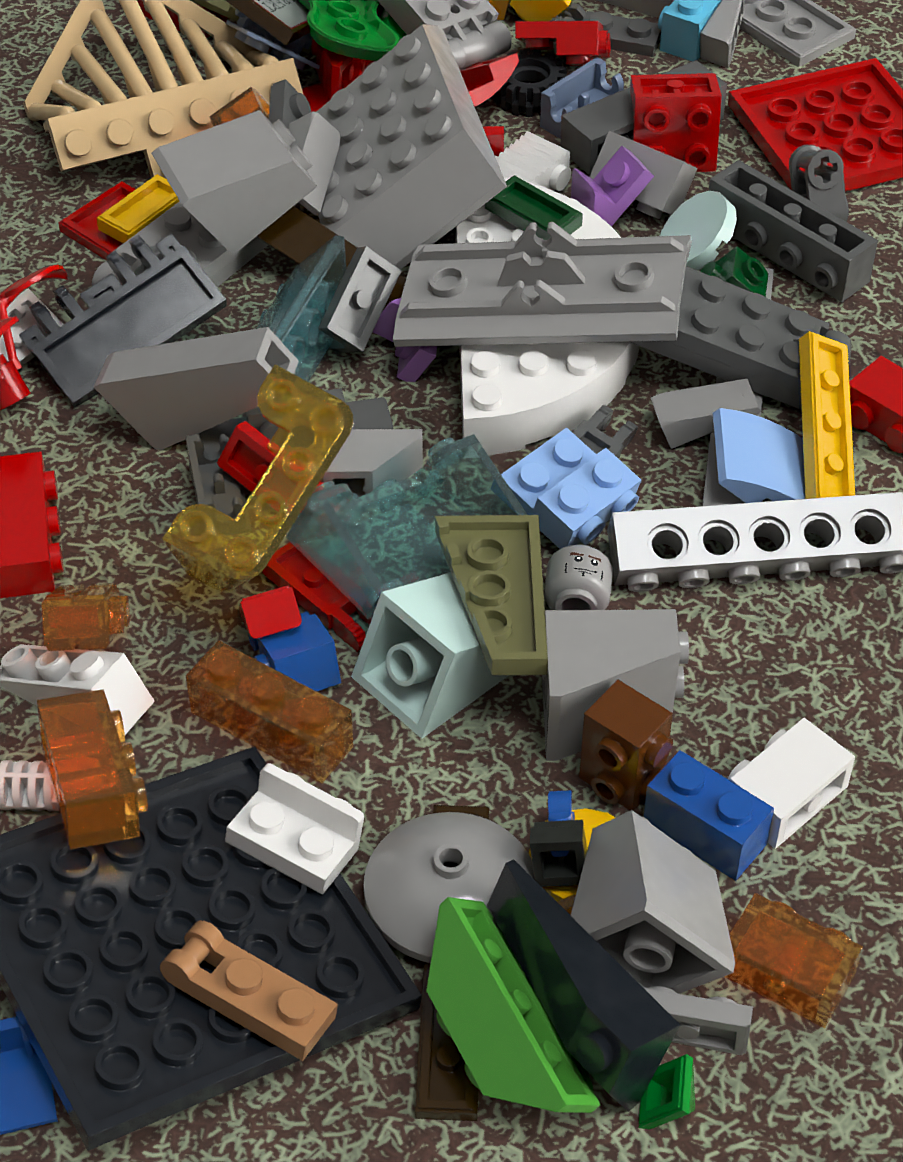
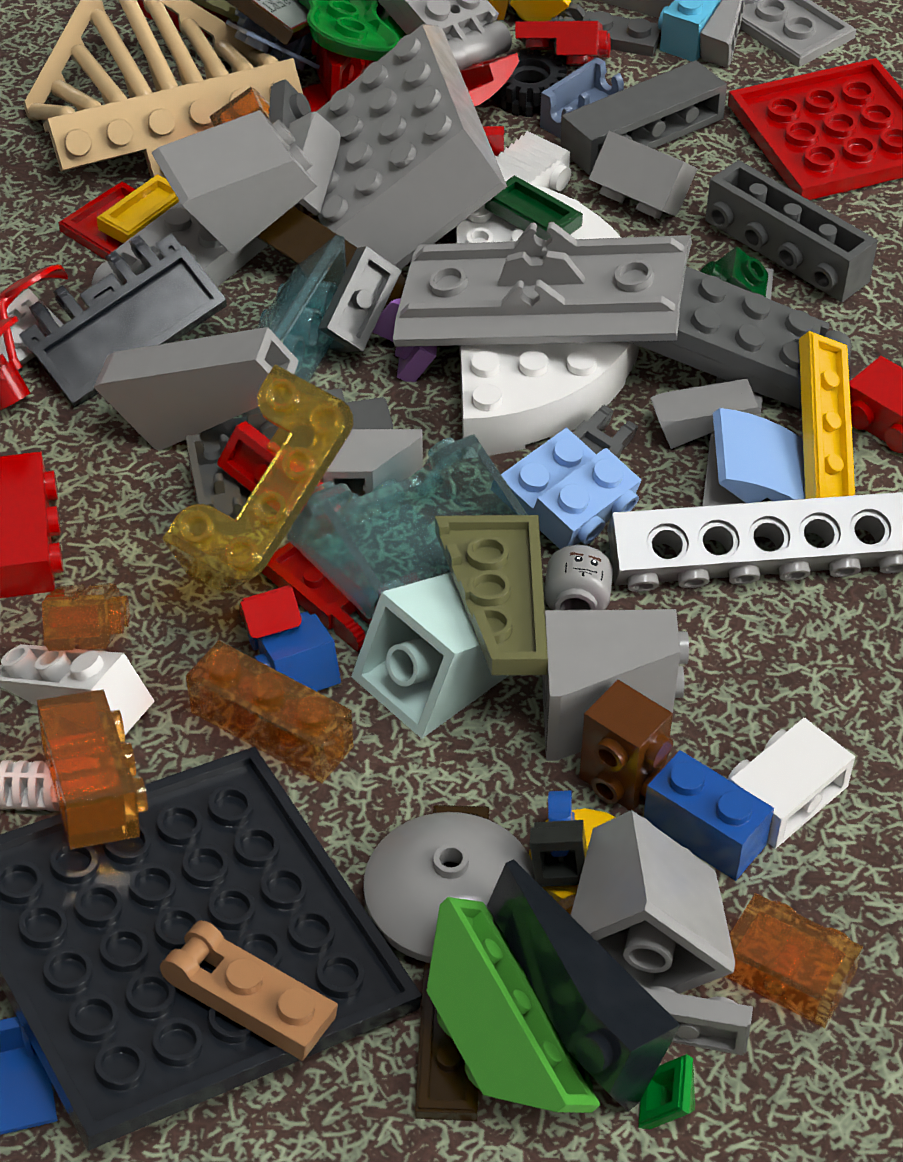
(297, 829): white bracket -> none
(613, 186): medium lavender slope -> none
(678, 116): red bracket -> none
(708, 220): light aqua tile -> none
(819, 182): dark grey piece -> none

